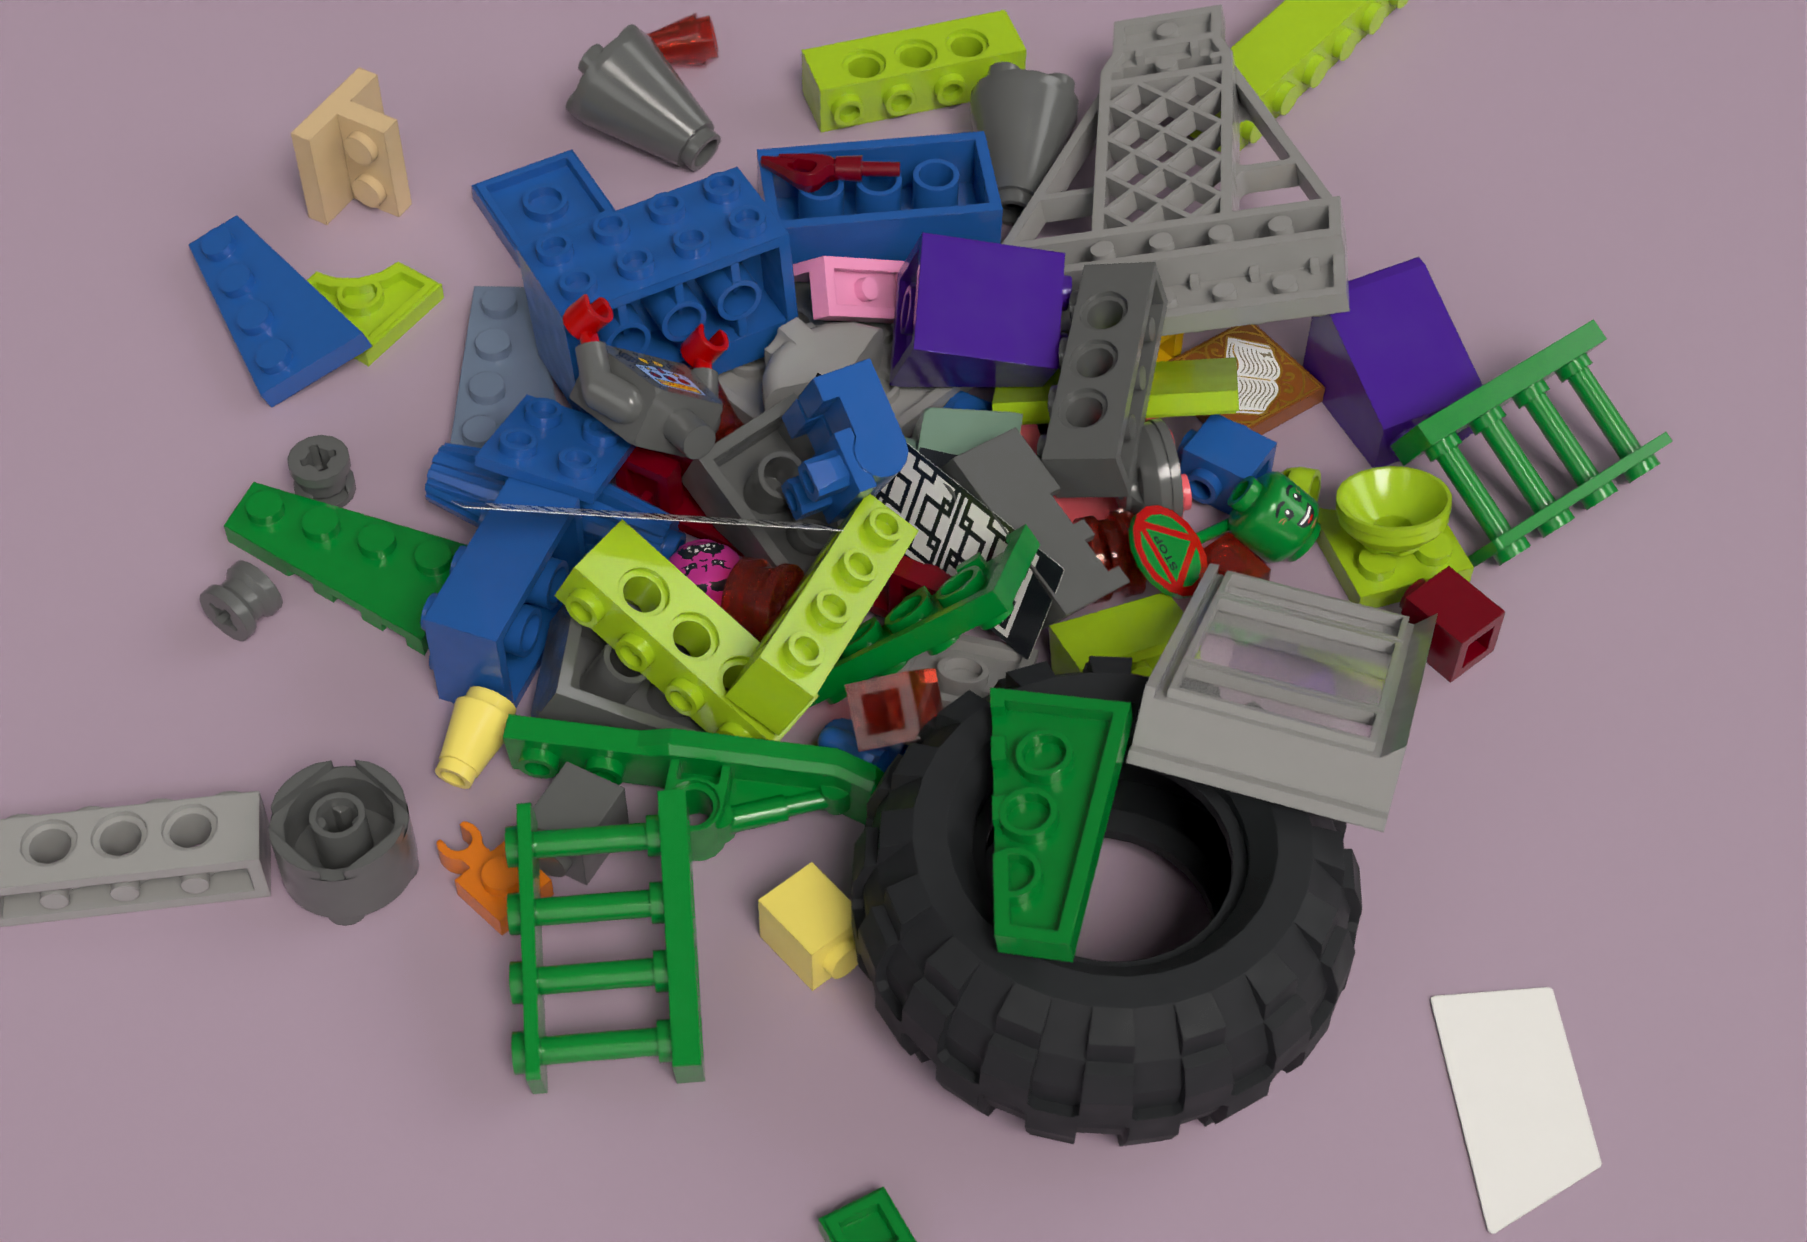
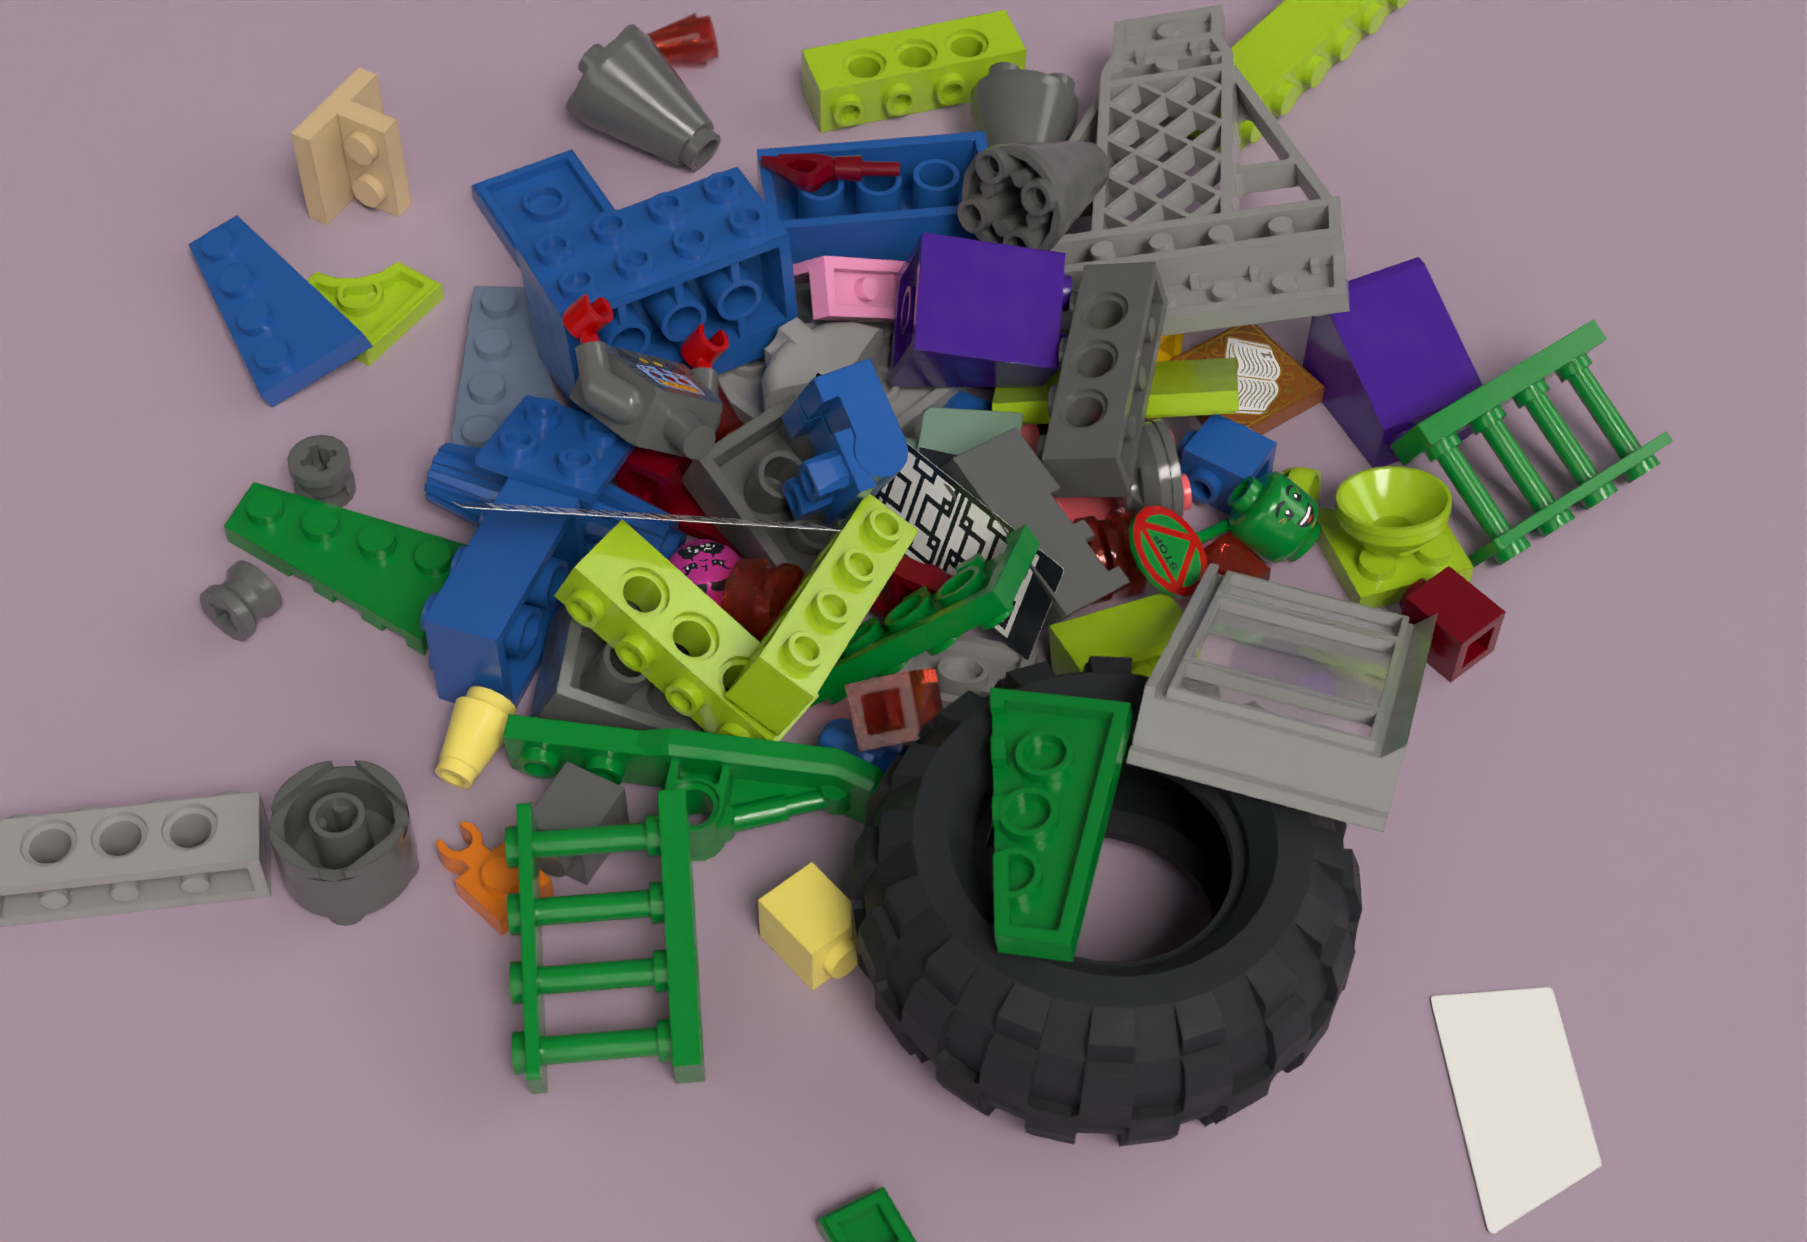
(1030, 191): none -> dark grey cone

